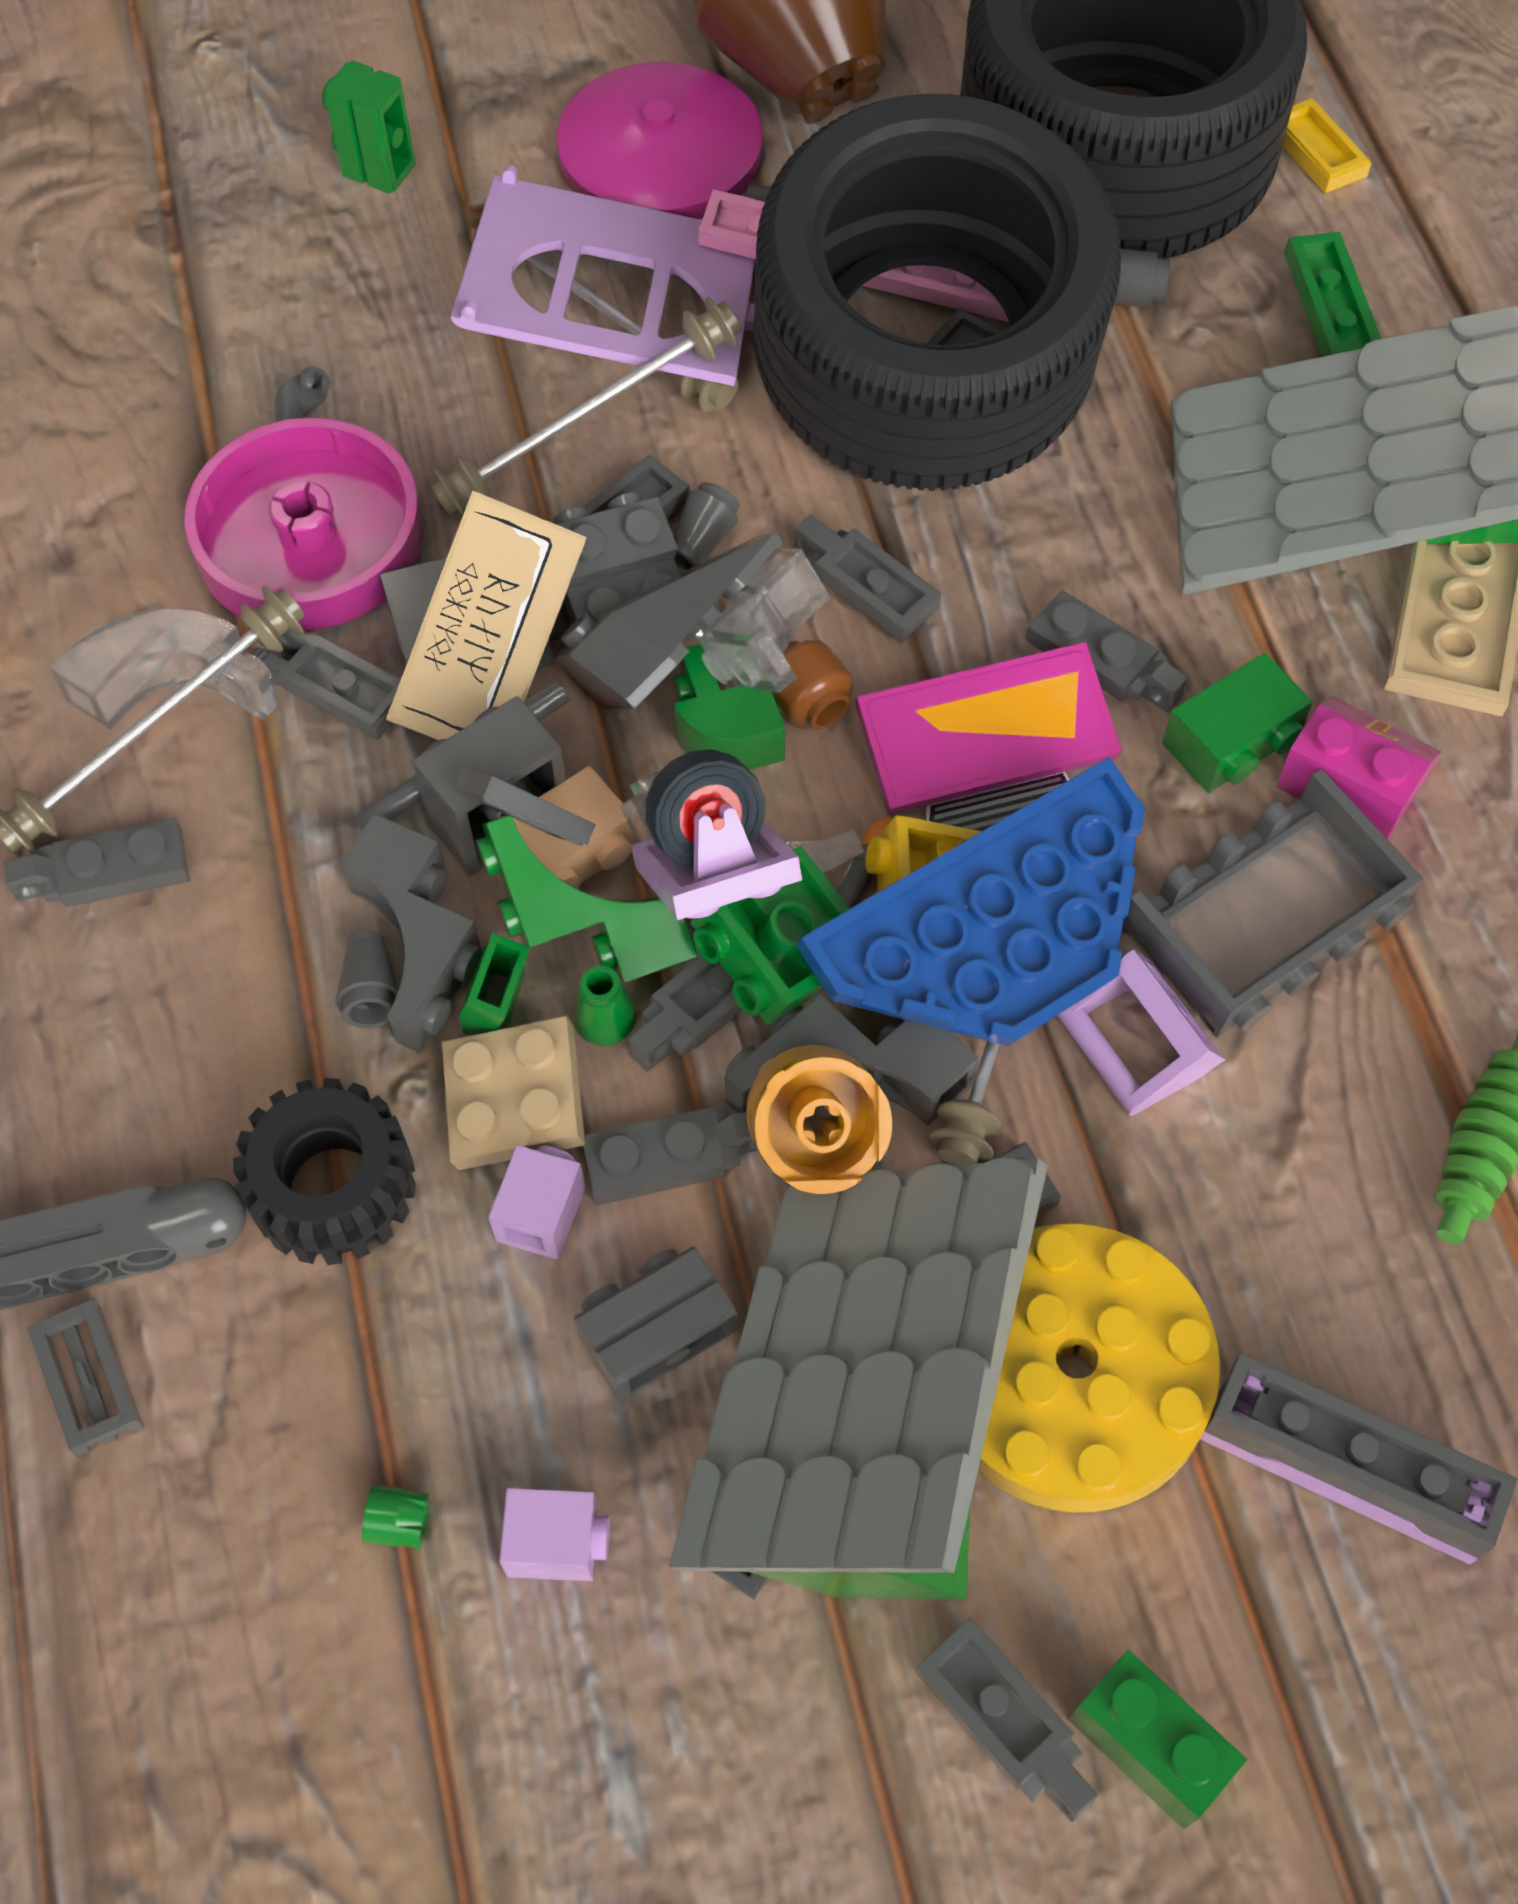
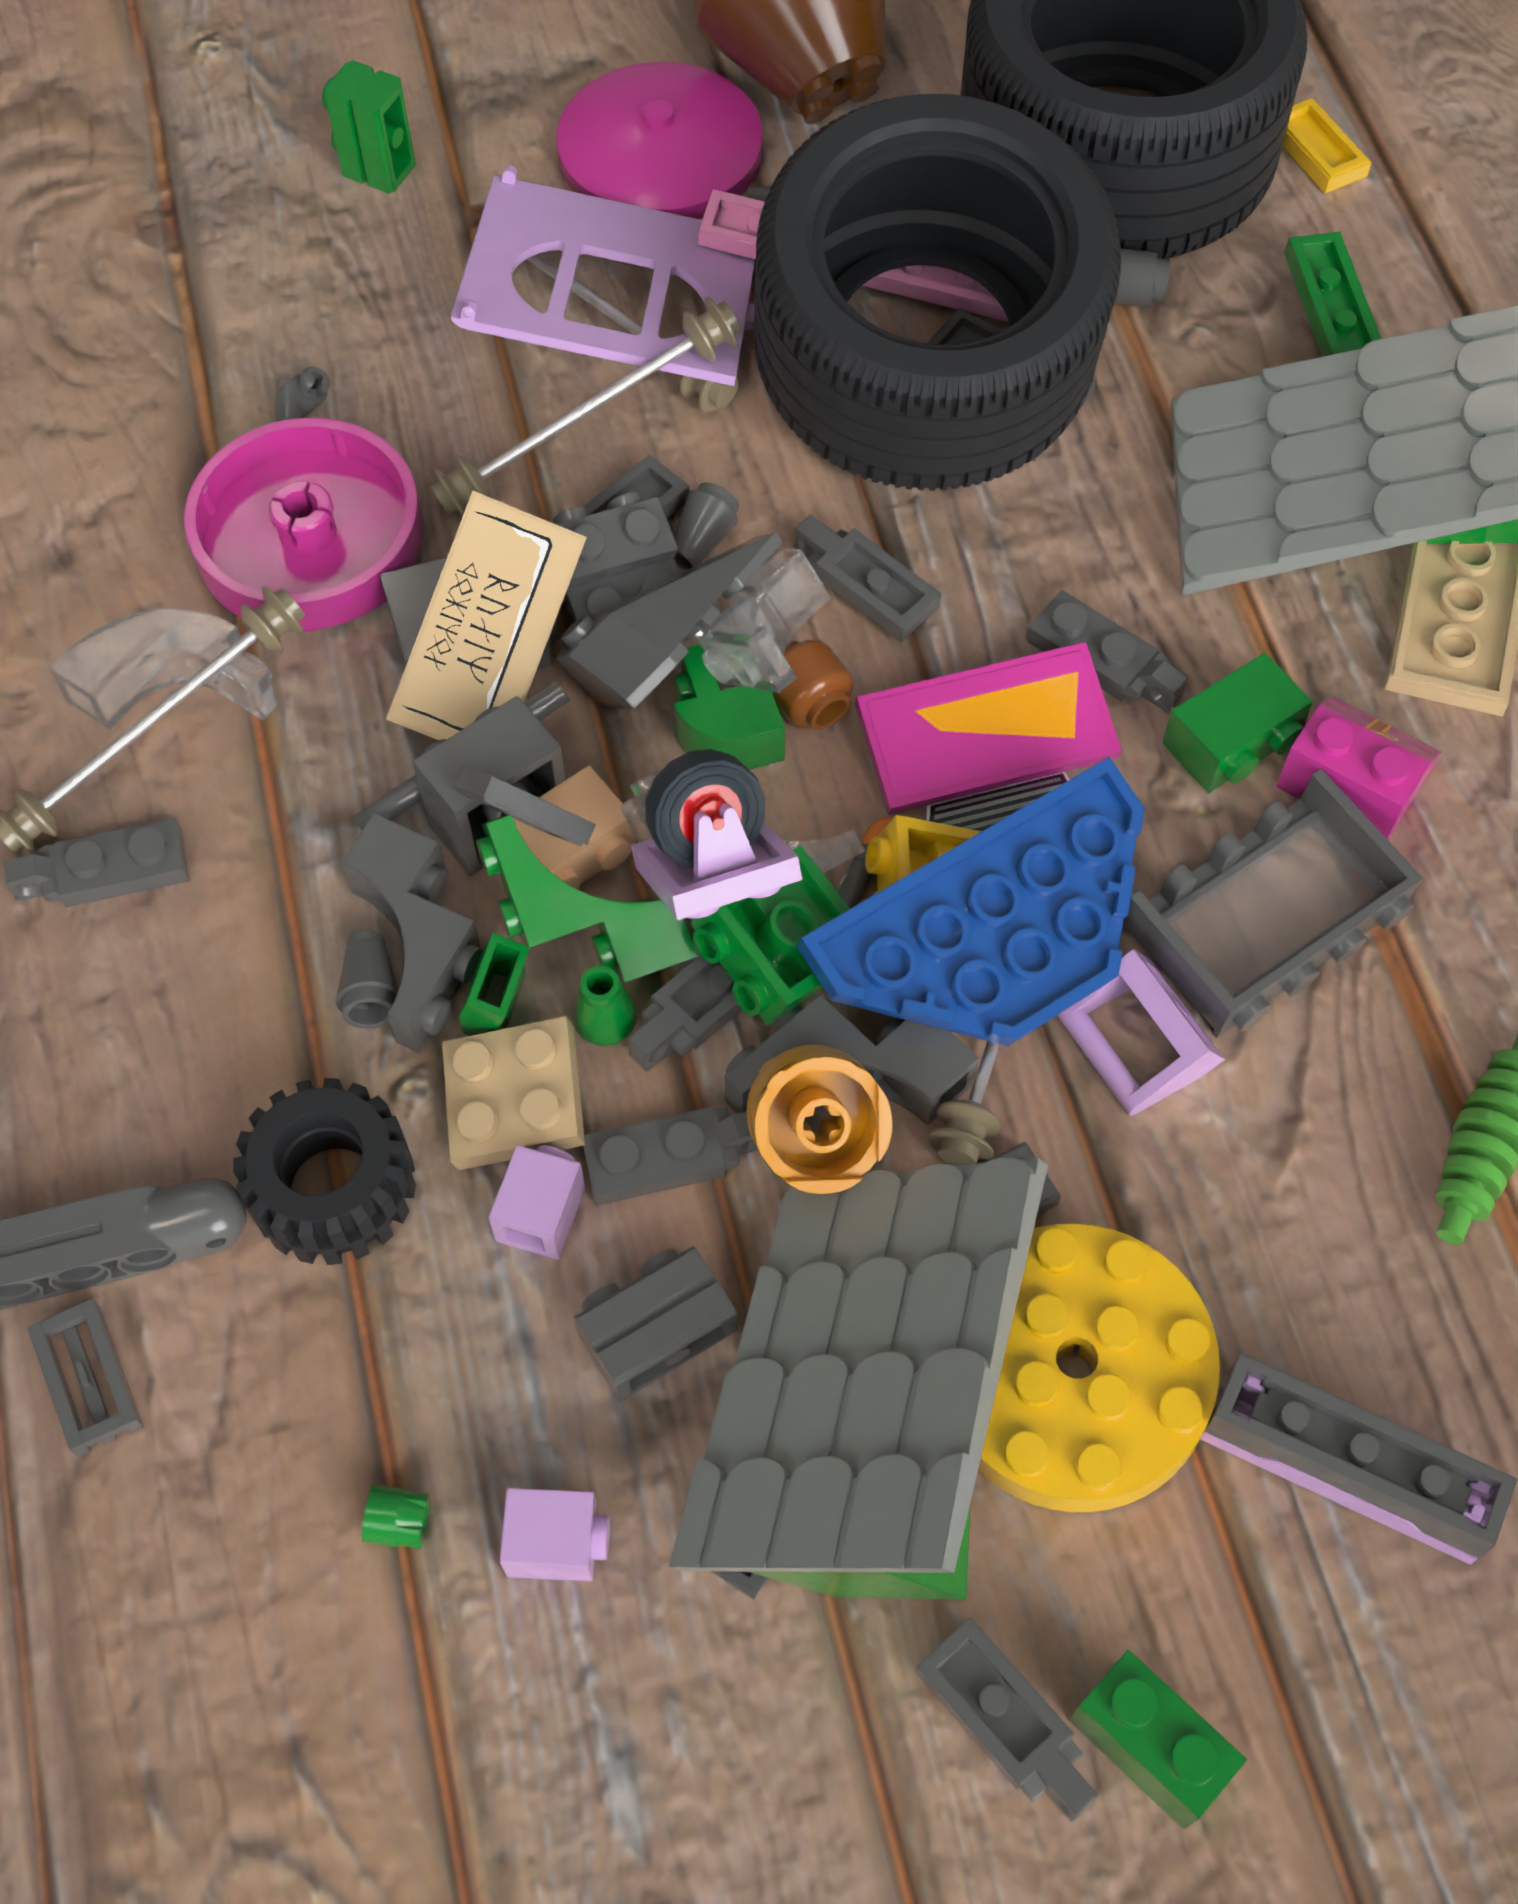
(334, 681): dark grey hinge -> none

